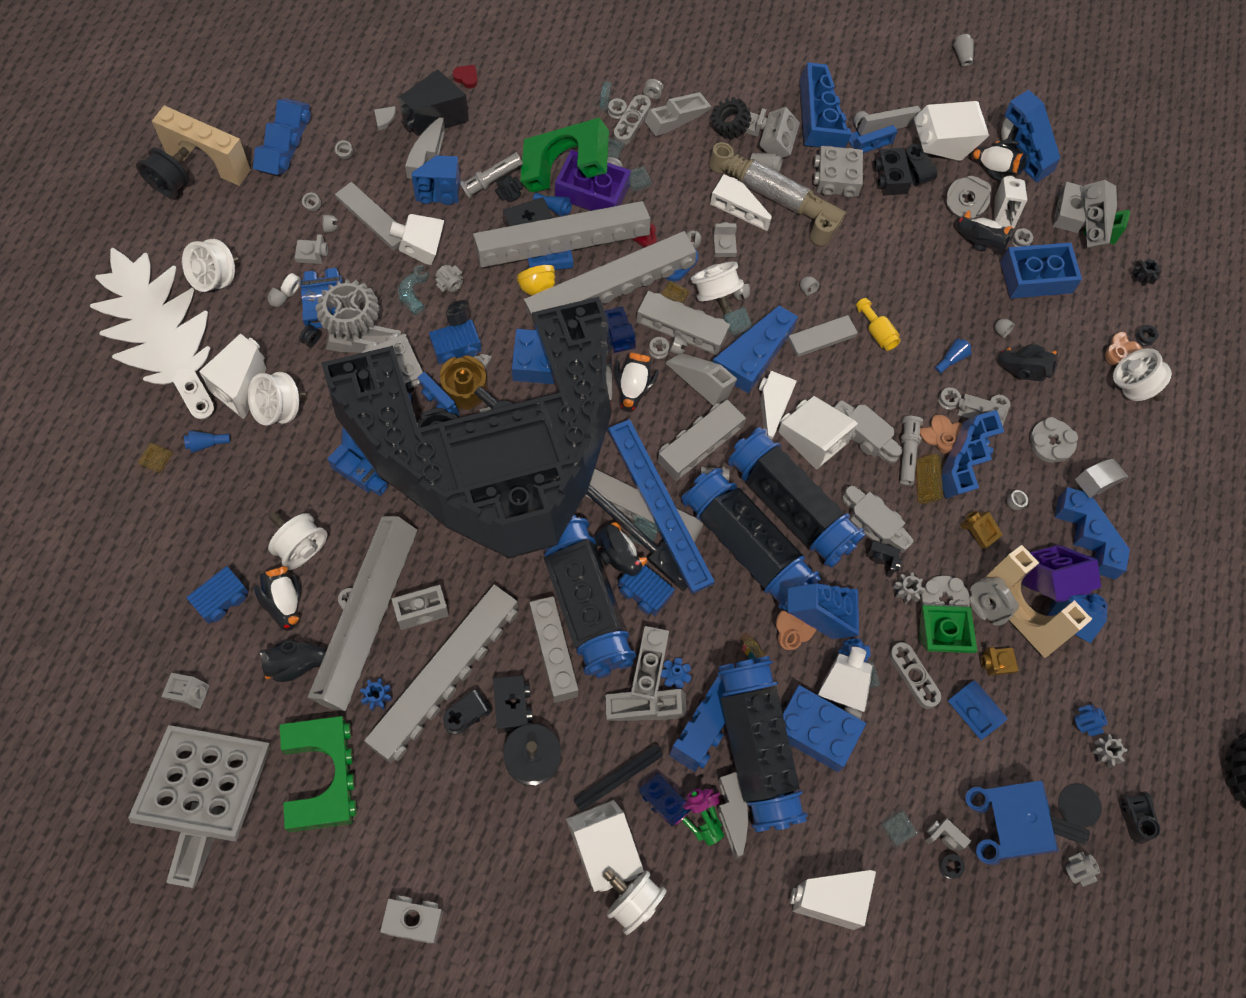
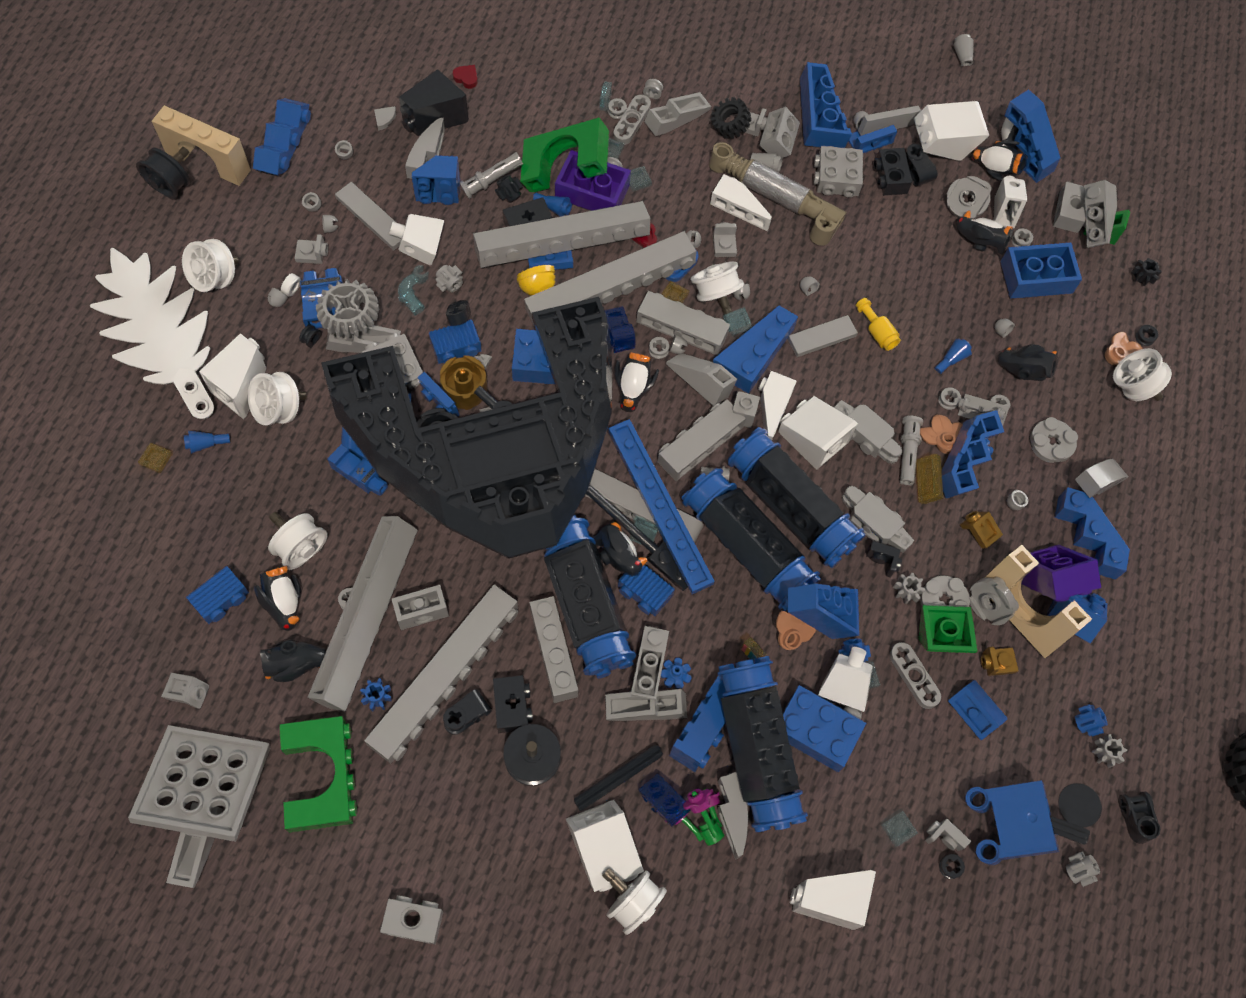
(746, 406): none -> light grey bracket

